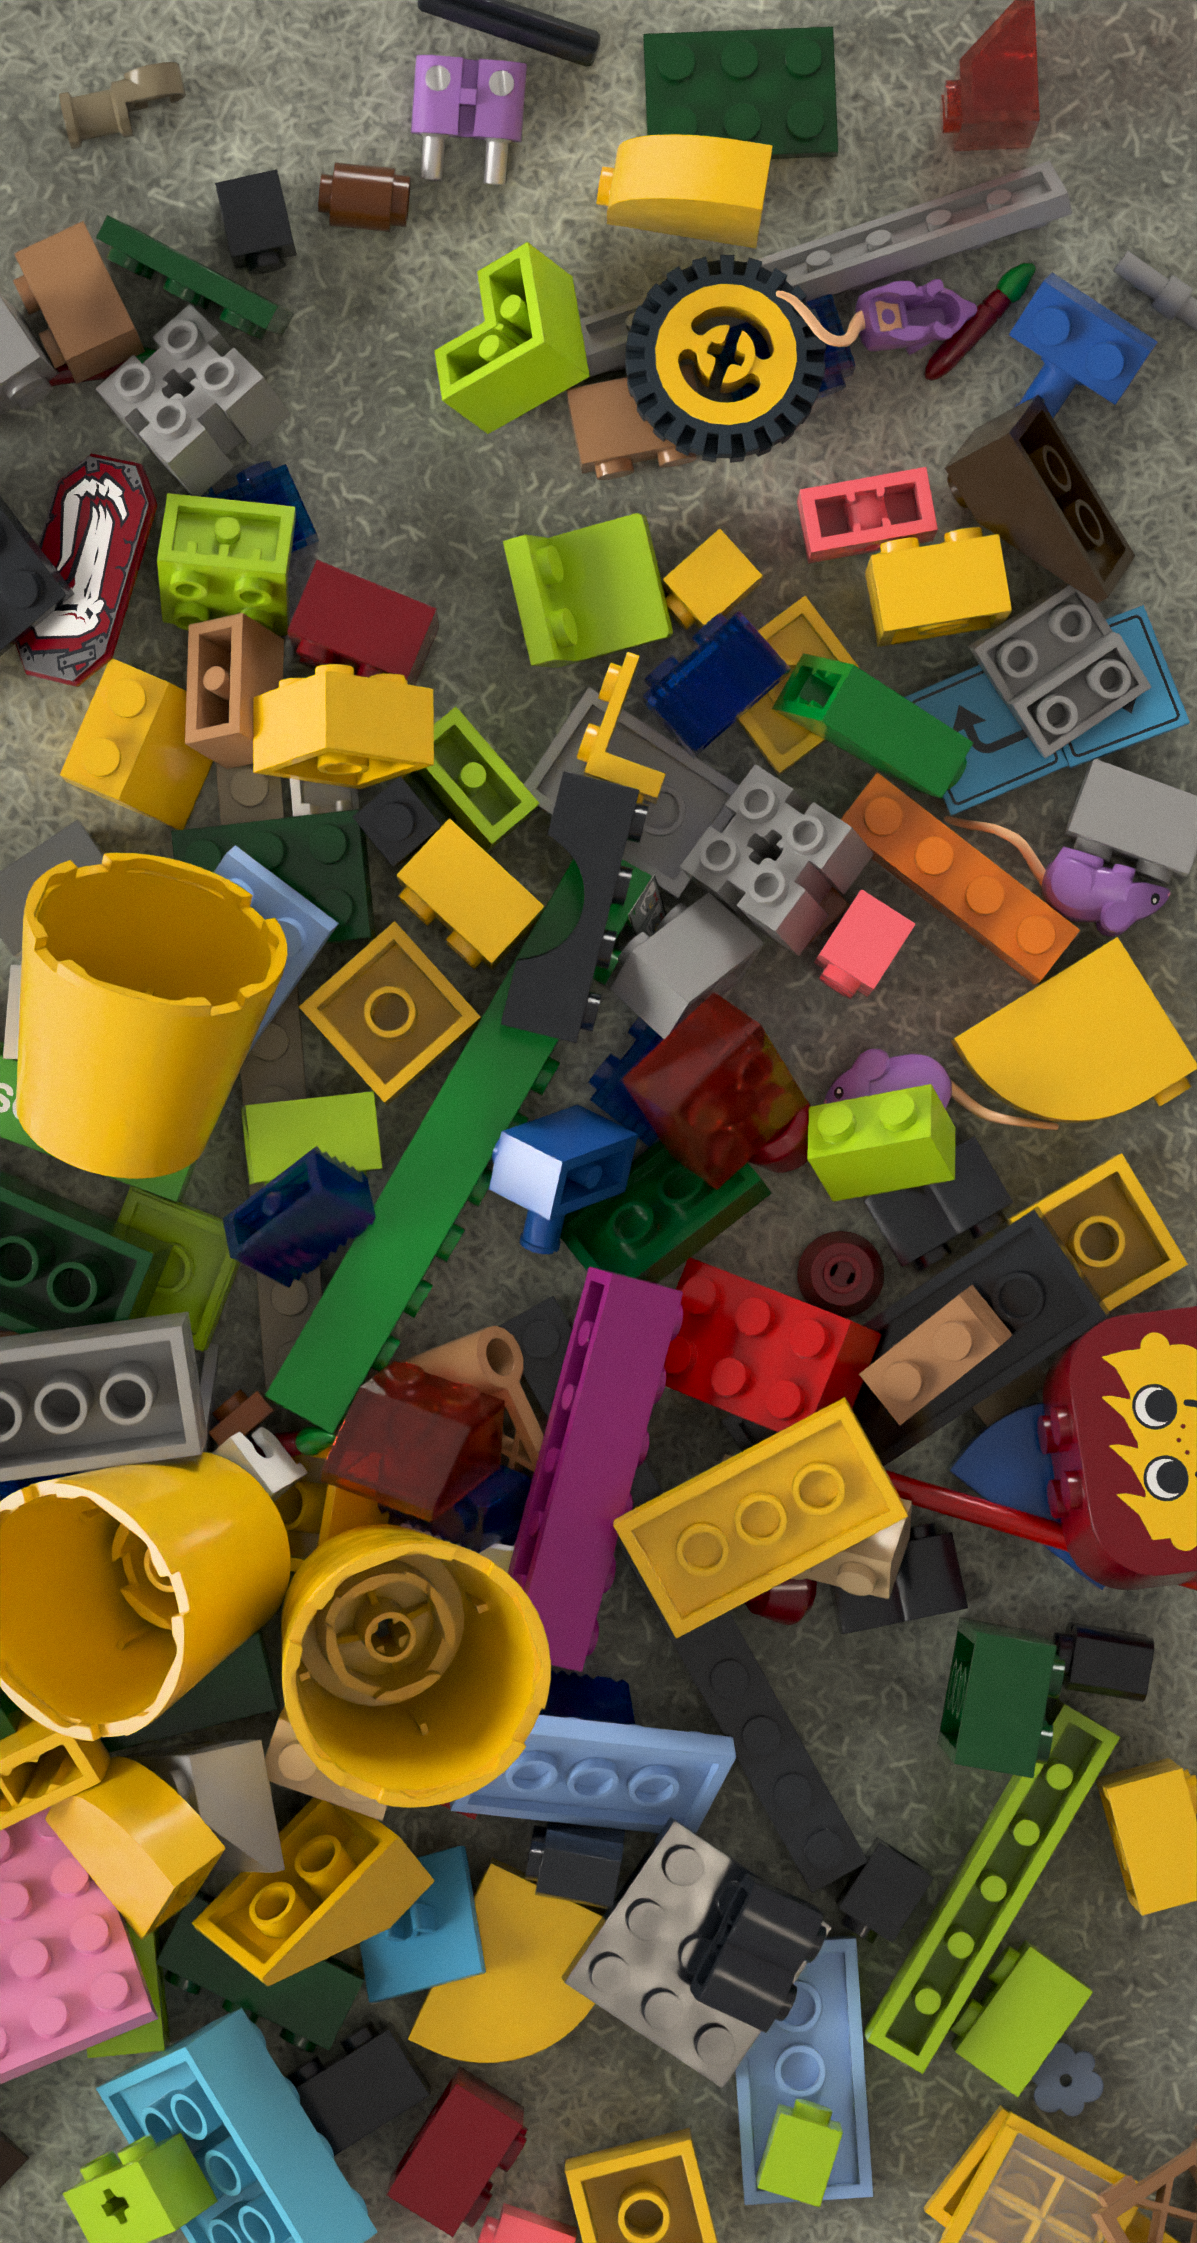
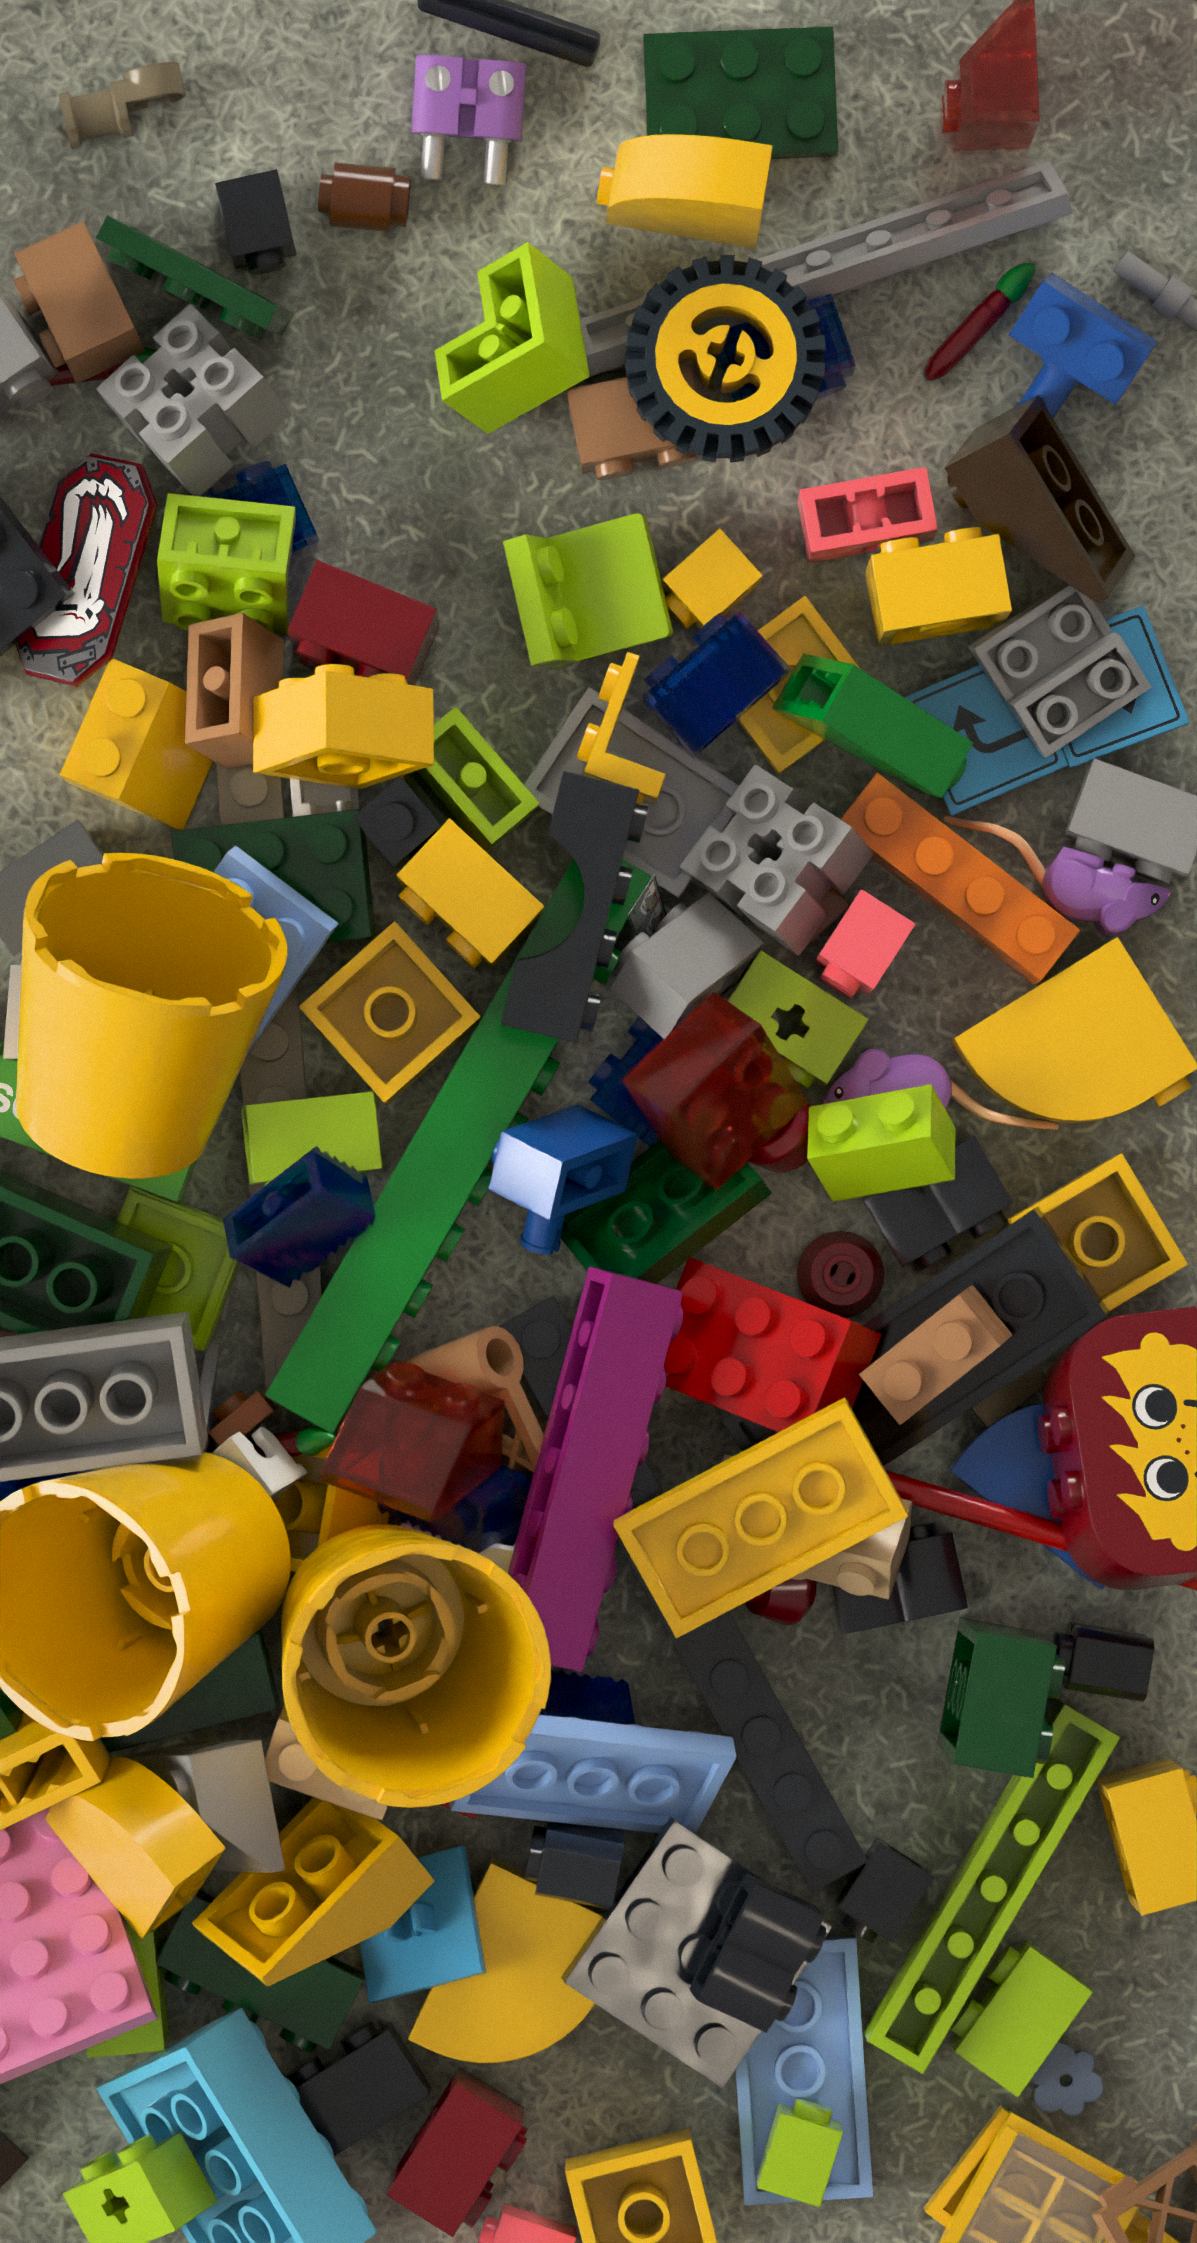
(828, 1022): none -> lime brick
(896, 316): medium lavender animal -> none

